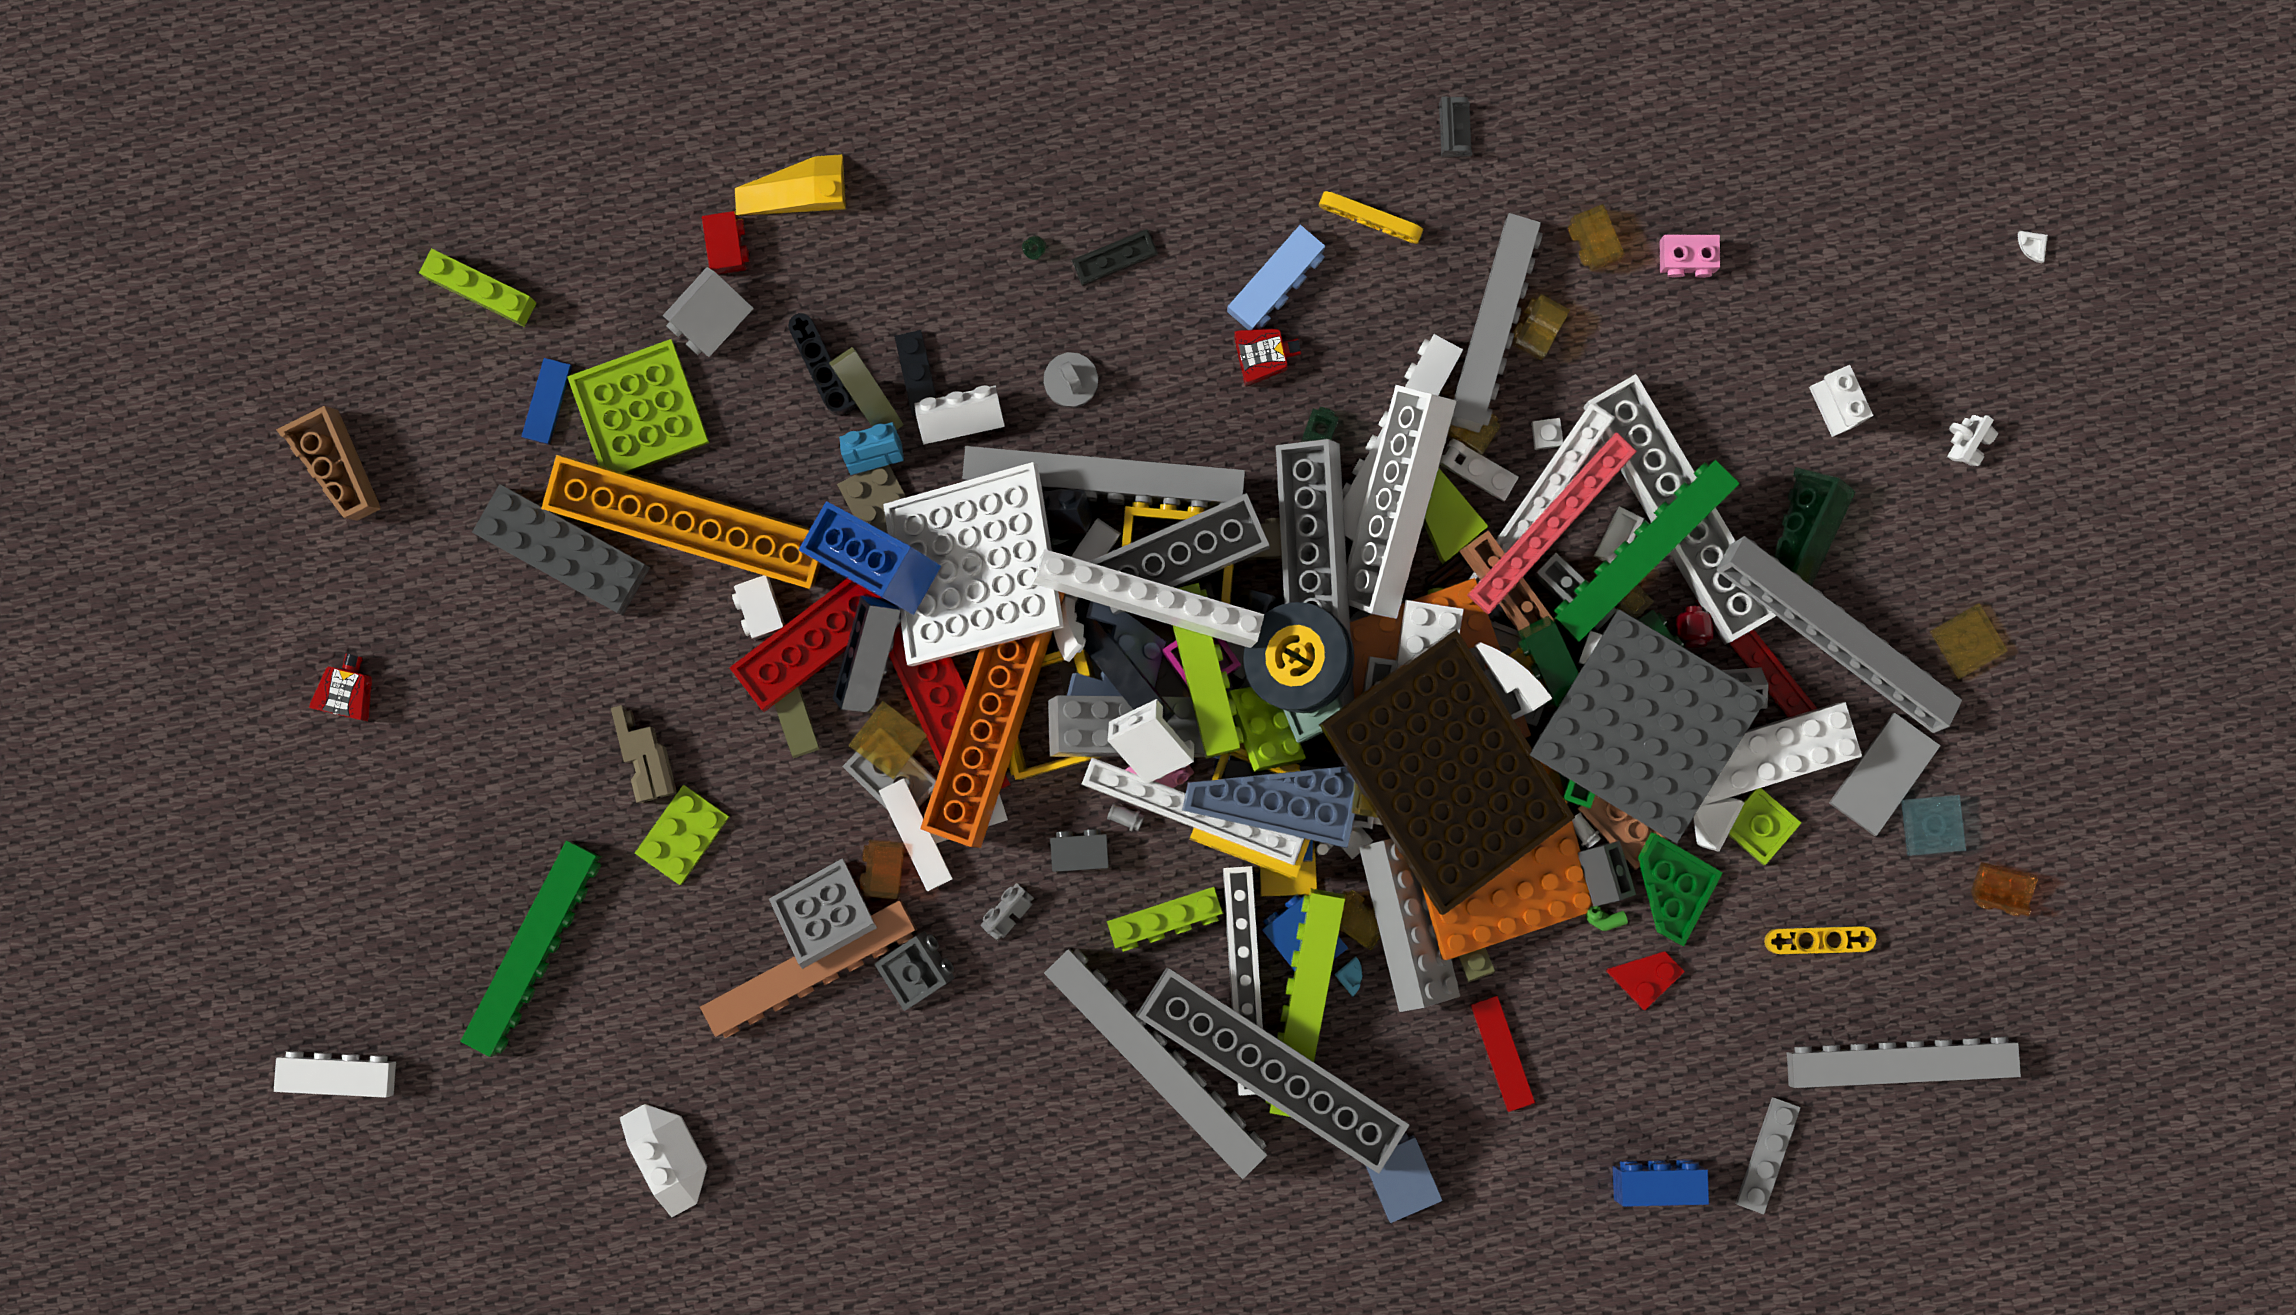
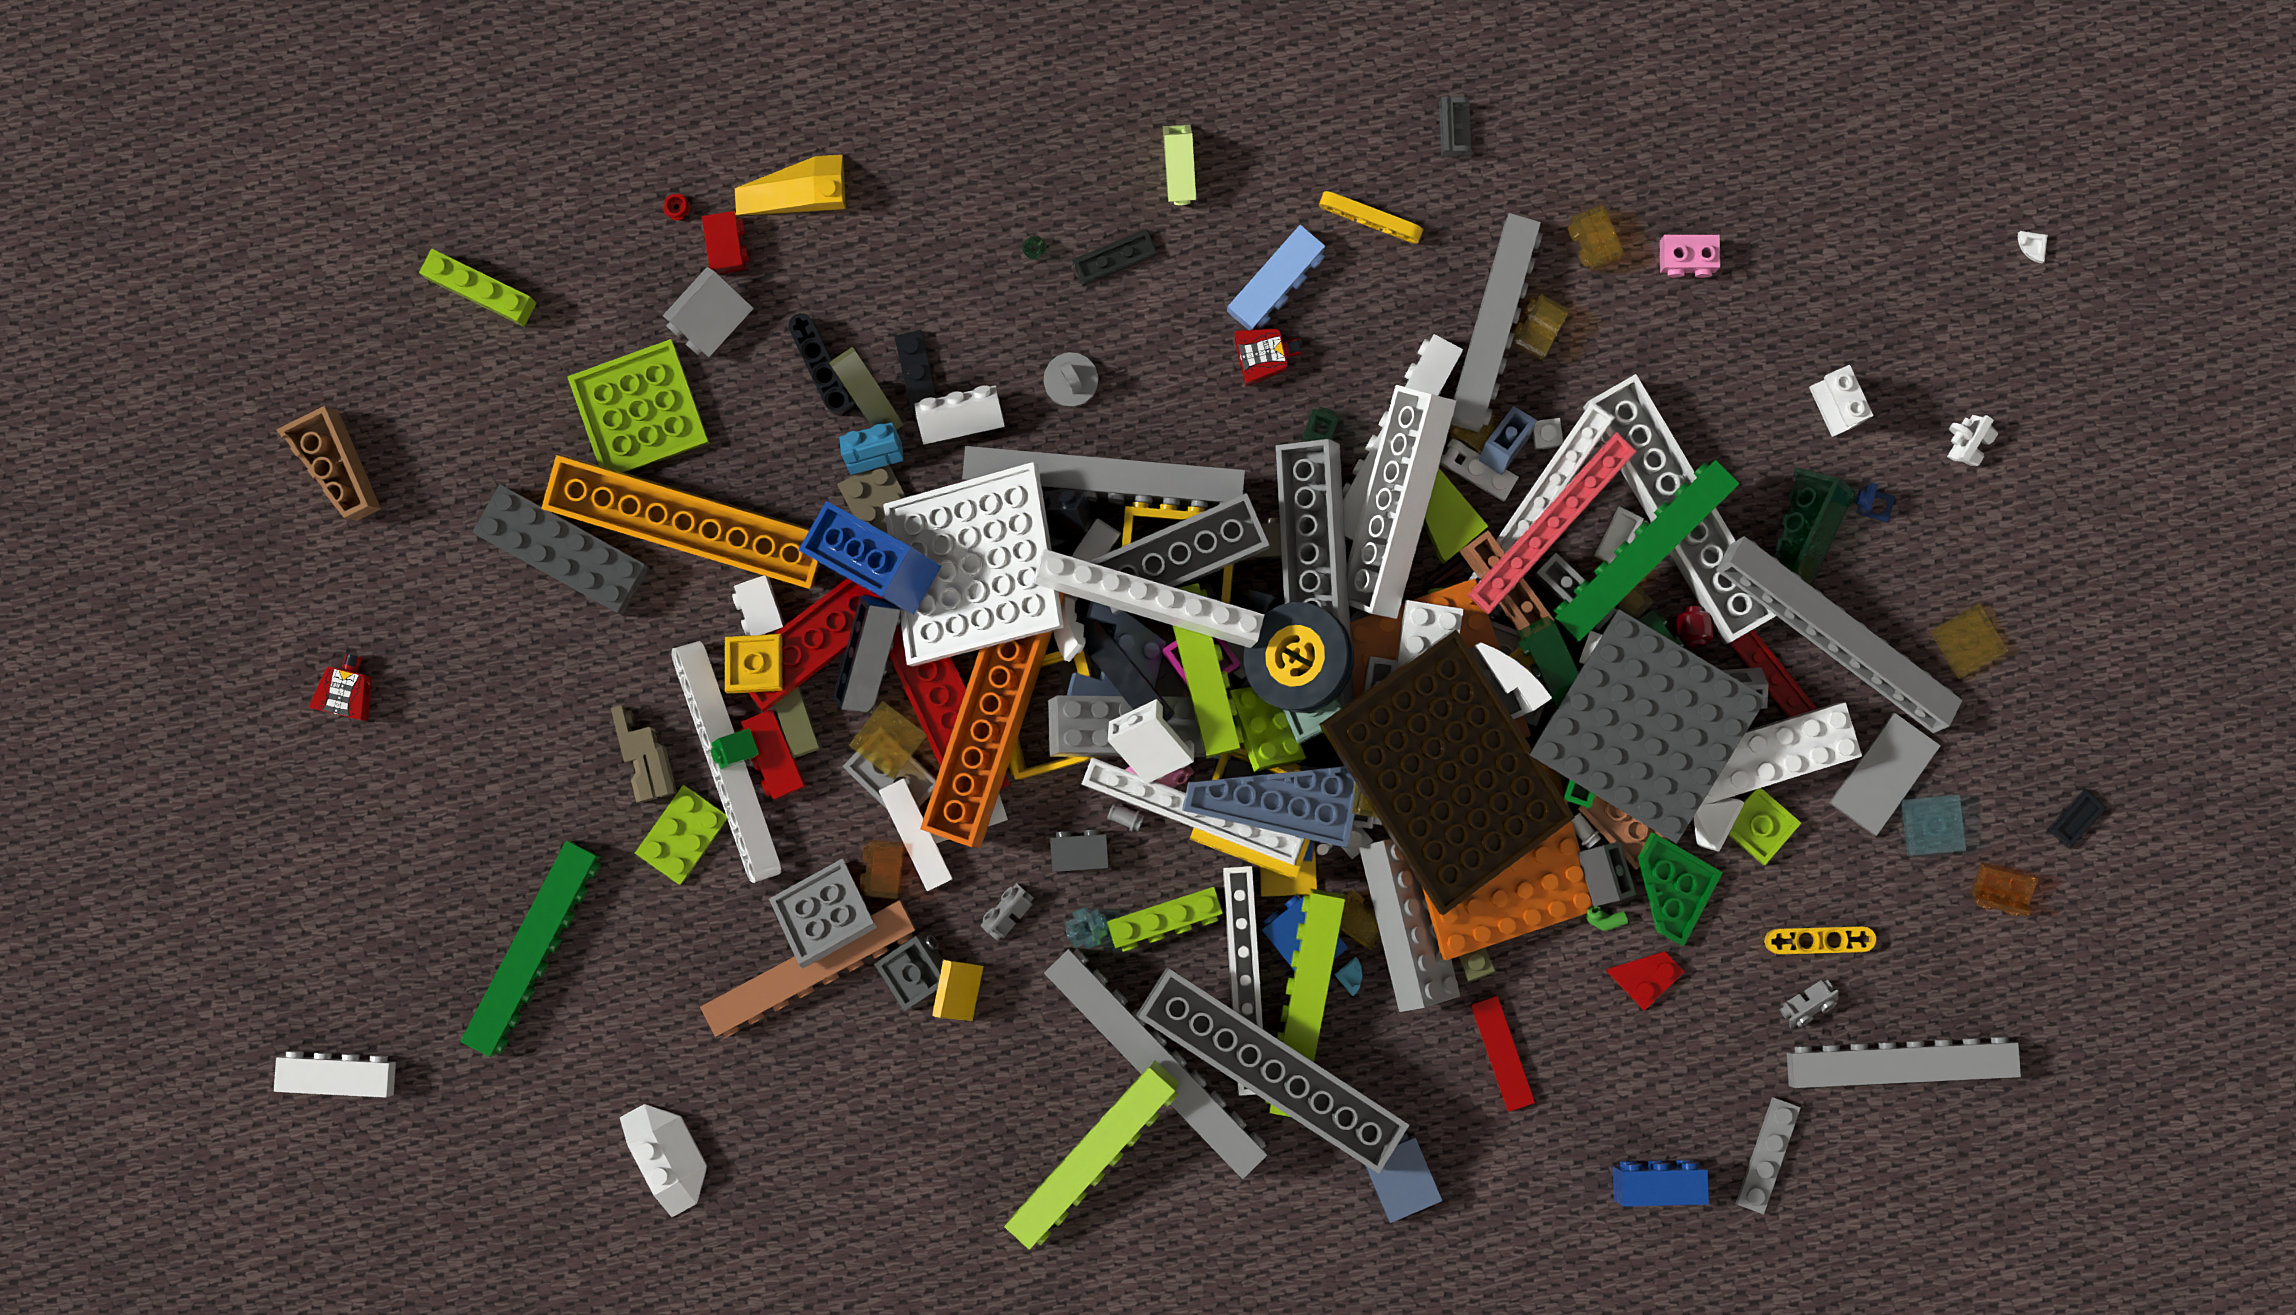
(546, 401): blue tile -> none
(671, 201): none -> red plate
(731, 782): none -> white beam
(734, 749): none -> green brick
(753, 663): none -> yellow tile
(774, 758): none -> red brick
(957, 990): none -> yellow tile
(1077, 930): none -> clear light blue brick
(1093, 1154): none -> lime brick
(1179, 164): none -> yellowish green slope
(1507, 440): none -> sand blue brick
(1820, 1000): none -> light grey hinge
(1865, 501): none -> dark blue bracket
(2077, 818): none -> black tile

